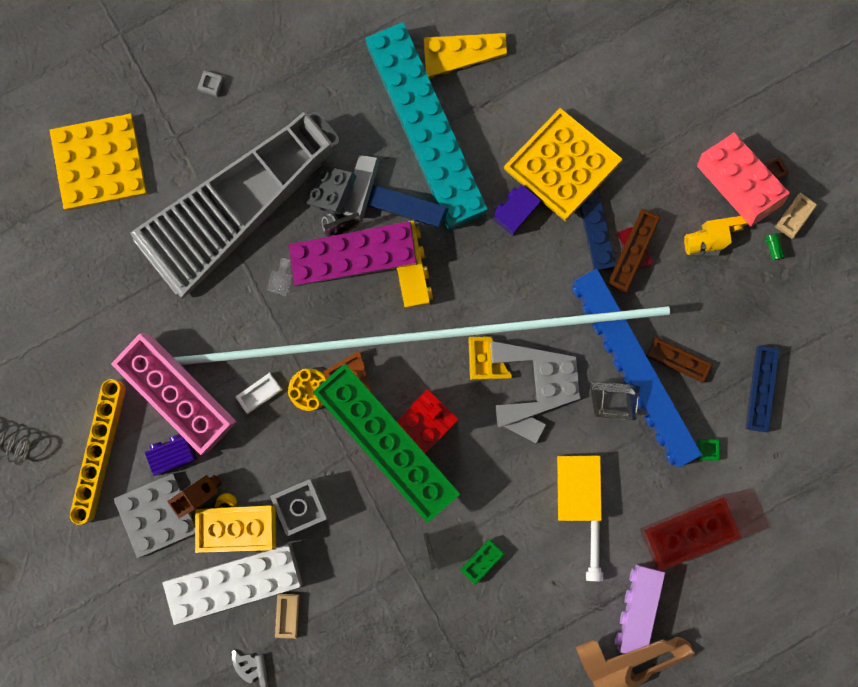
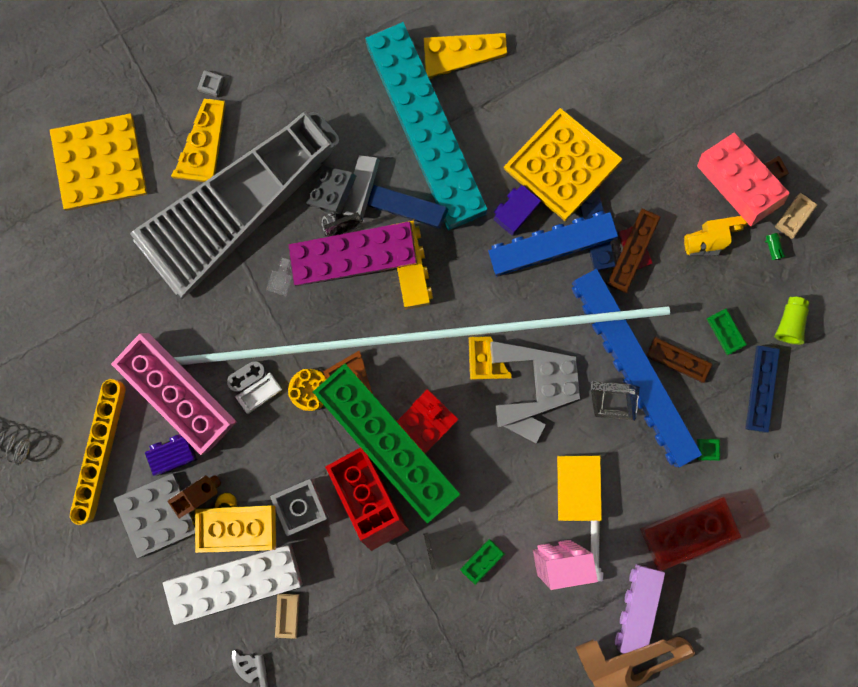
(202, 147): none -> yellow wing
(243, 372): none -> light grey beam
(366, 499): none -> red hinge
(552, 244): none -> blue brick
(564, 565): none -> bright pink brick
(726, 331): none -> green plate
(793, 321): none -> lime plant

